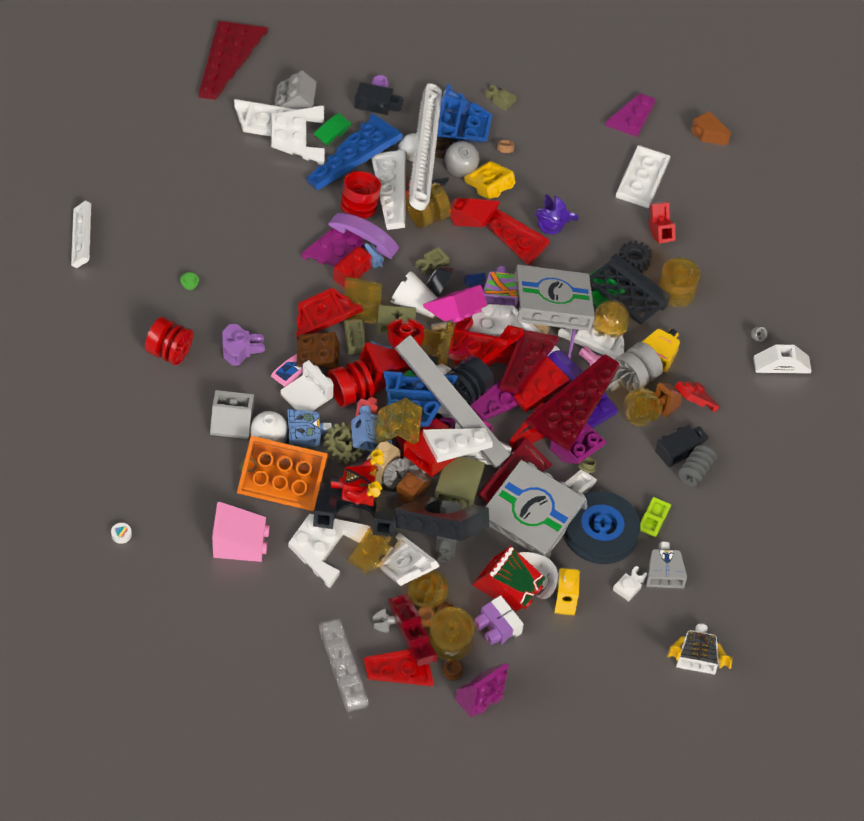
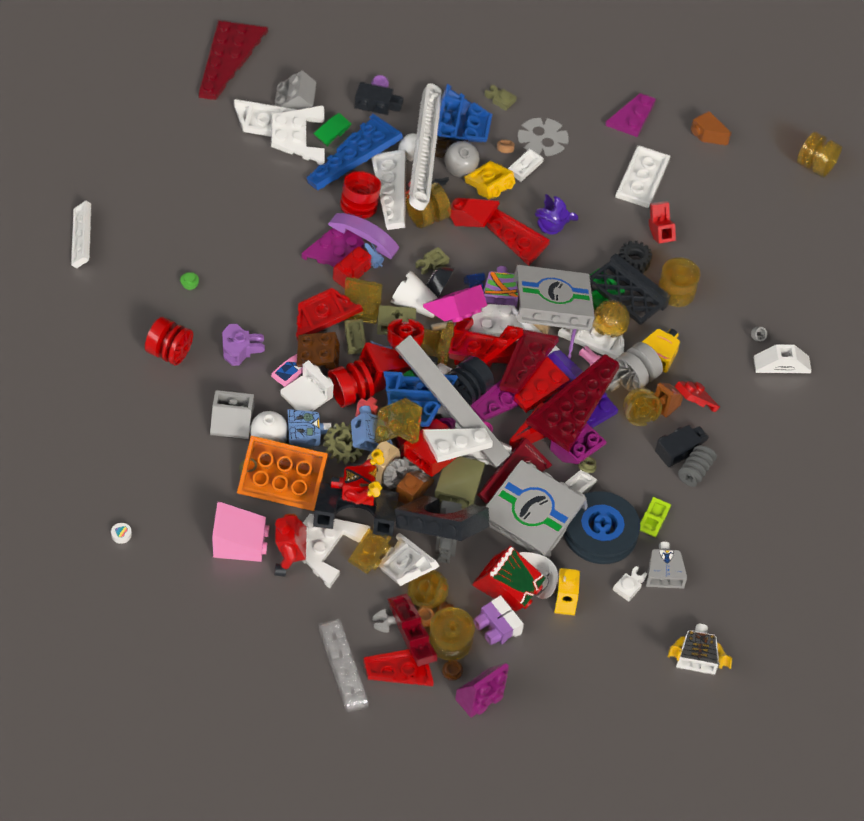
(290, 541): none -> red torso
(526, 164): none -> white plate
(550, 127): none -> light grey piece
(819, 153): none -> clear yellow wheel

